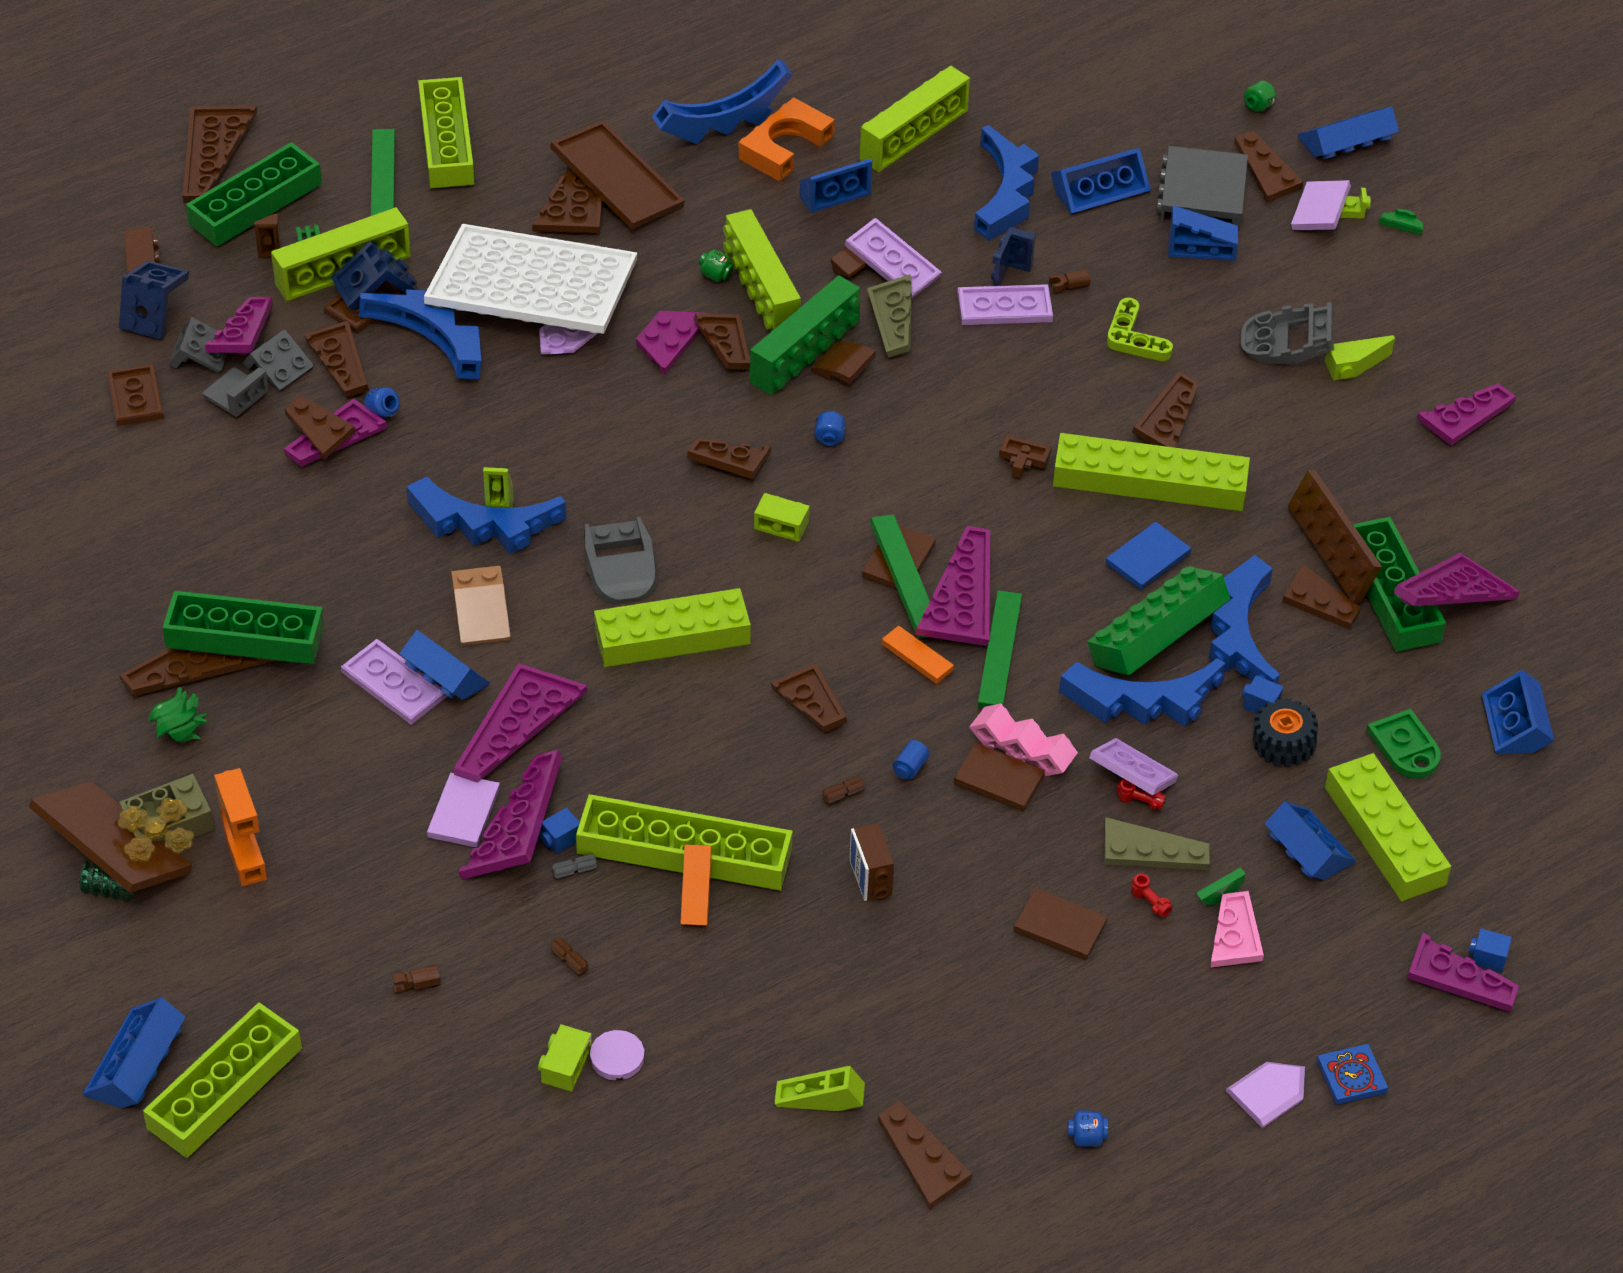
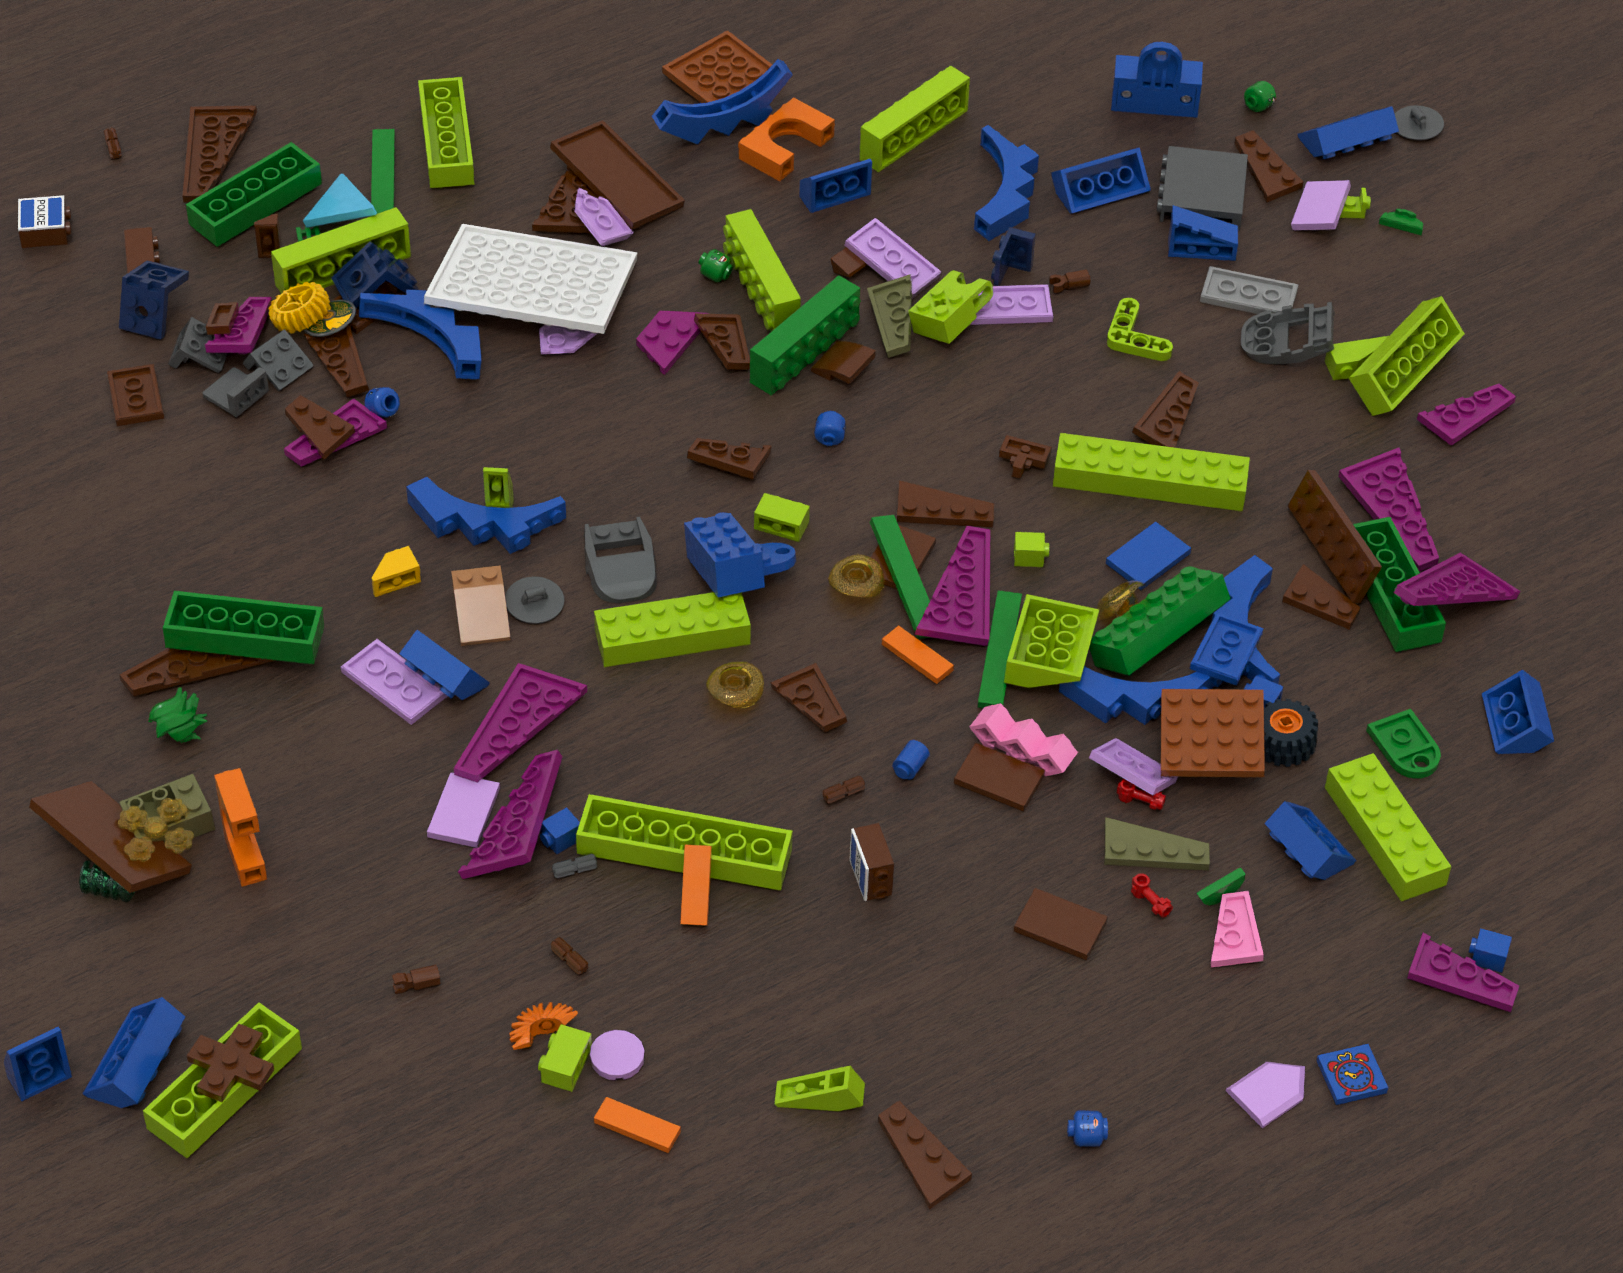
(37, 1064): none -> blue slope
(43, 221): none -> piece
(112, 143): none -> reddish brown piece
(222, 318): none -> reddish brown tile
(230, 1062): none -> reddish brown plate
(299, 307): none -> yellow gear
(337, 318): none -> shield
(339, 204): none -> medium azure tile
(396, 572): none -> yellow slope
(534, 600): none -> dark grey shield
(539, 1022): none -> orange hair
(601, 218): none -> lavender tile
(637, 1125): none -> orange tile
(716, 68): none -> dark orange plate
(729, 556): none -> blue brick
(736, 684): none -> clear yellow hat
(857, 576): none -> clear yellow hat
(939, 507): none -> reddish brown wing
(949, 307): none -> lime brick
(1030, 549): none -> lime brick
(1050, 643): none -> lime slope
(1119, 599): none -> clear yellow hat
(1157, 82): none -> blue brick
(1212, 733): none -> dark orange plate
(1226, 648): none -> blue tile
(1246, 291): none -> light grey tile
(1387, 492): none -> magenta wing
(1406, 356): none -> lime brick
(1419, 122): none -> dark grey shield

